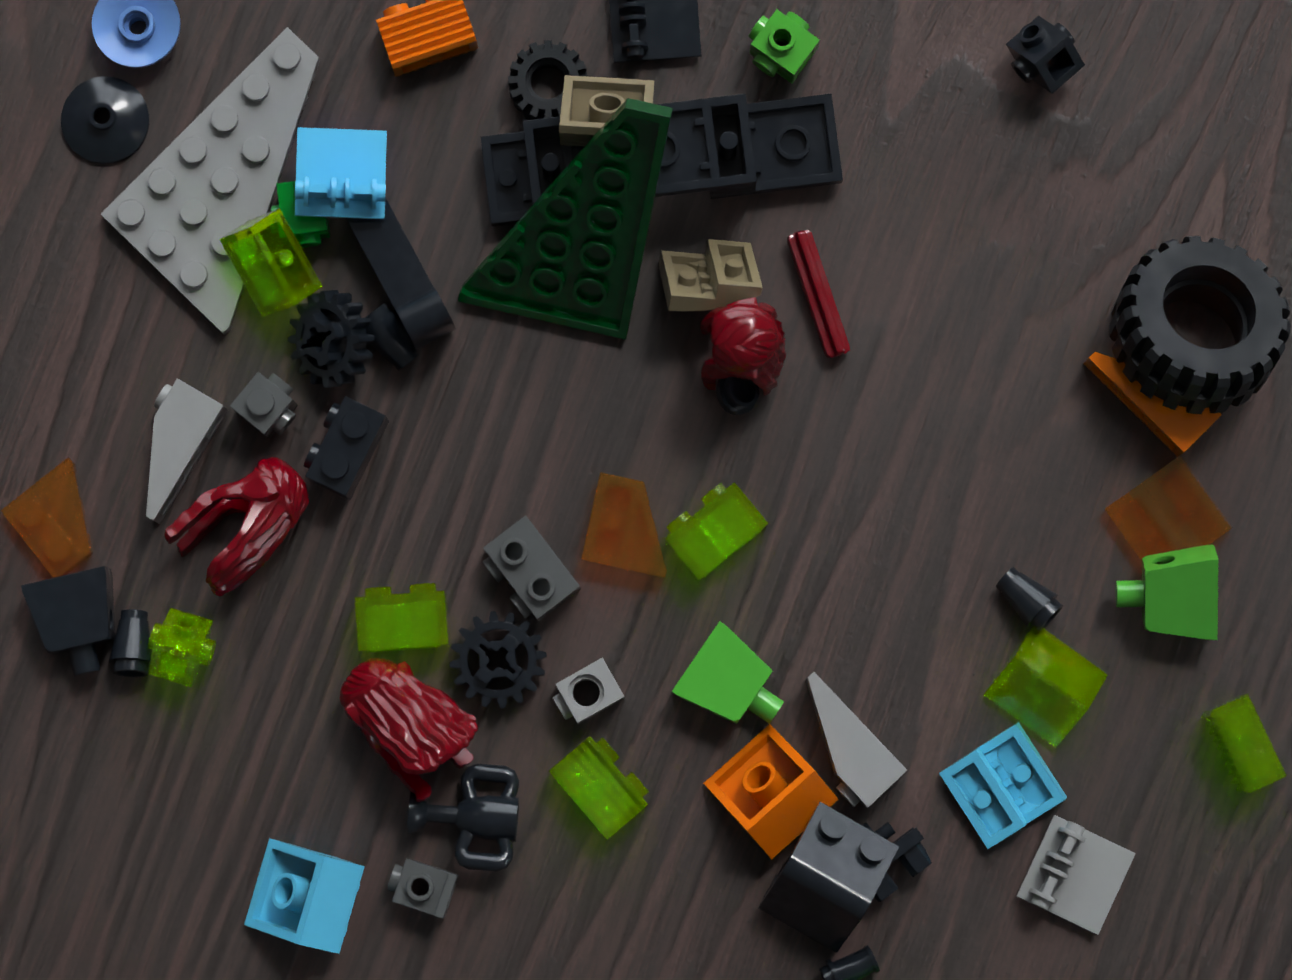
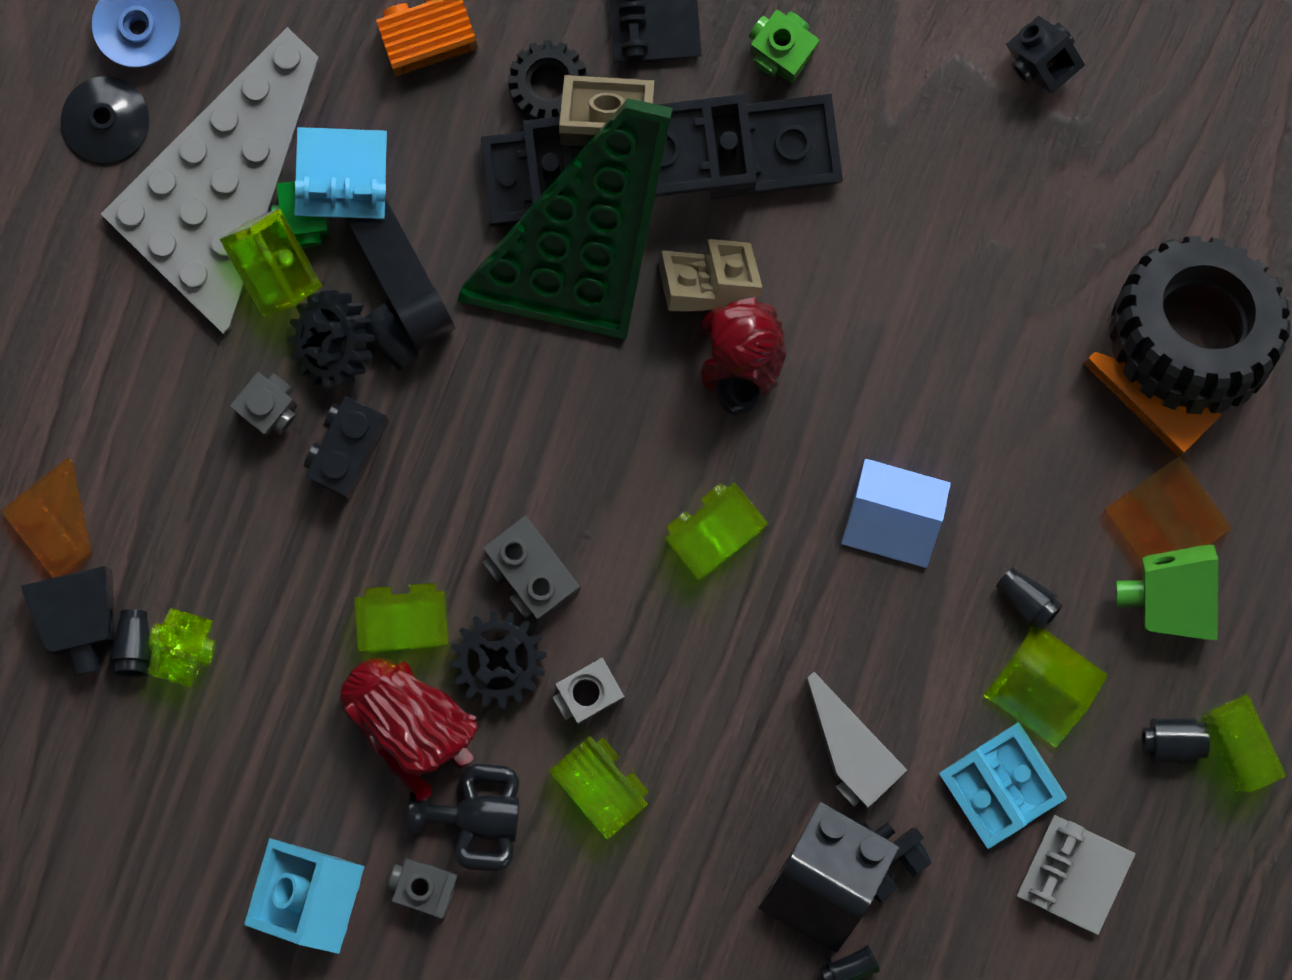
(180, 435): light grey slope -> none
(273, 503): dark red hair -> none
(623, 528): clear orange wing -> none
(728, 679): bright green torso -> none
(770, 790): orange slope -> none
(818, 294): dark red axle -> none
(896, 513): none -> light blue slope
(1176, 740): none -> black brick

